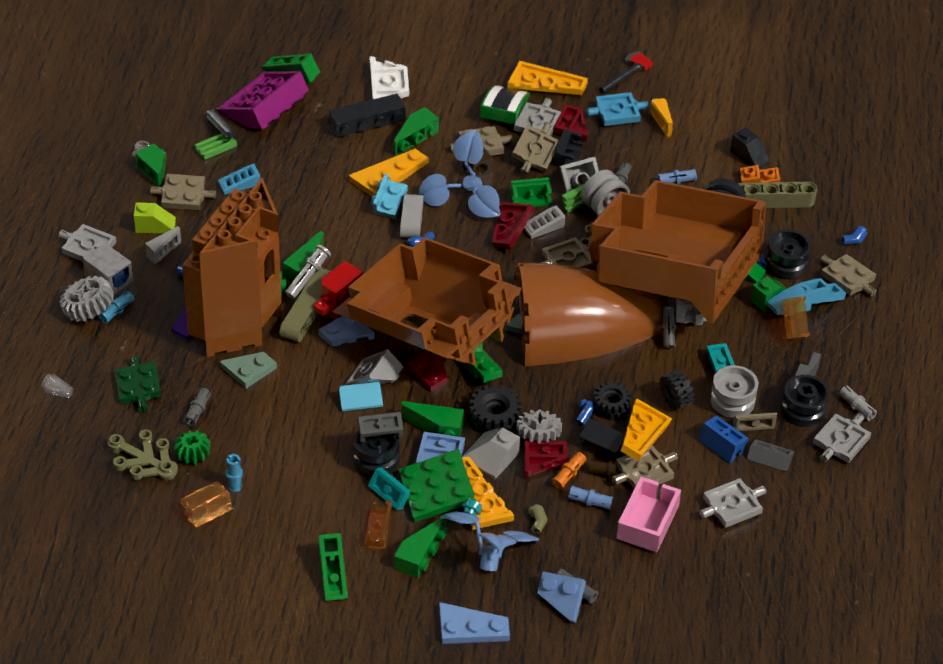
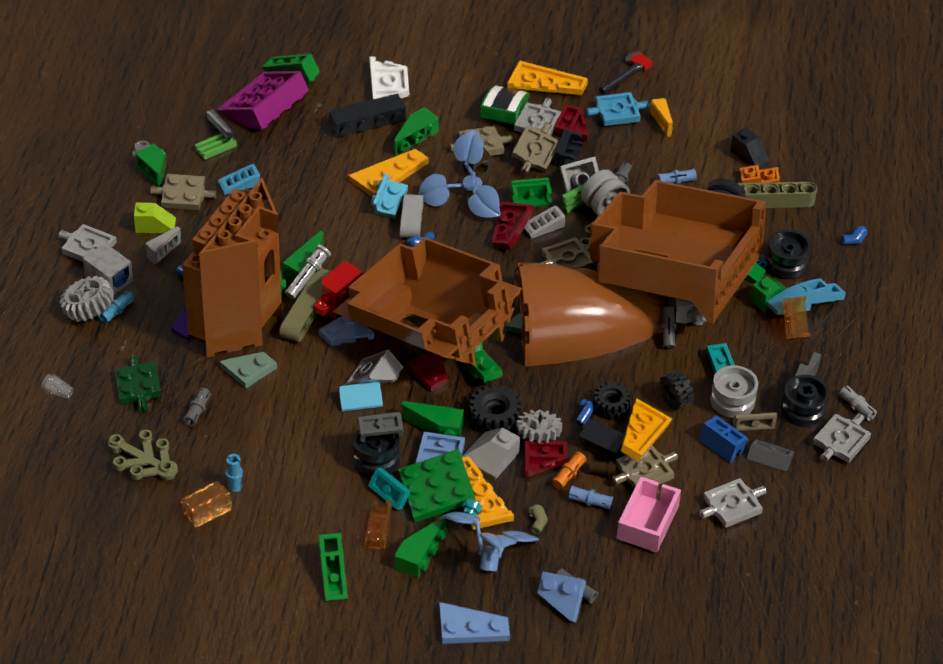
(192, 447): green gear -> none
(848, 275): dark tan plate -> none

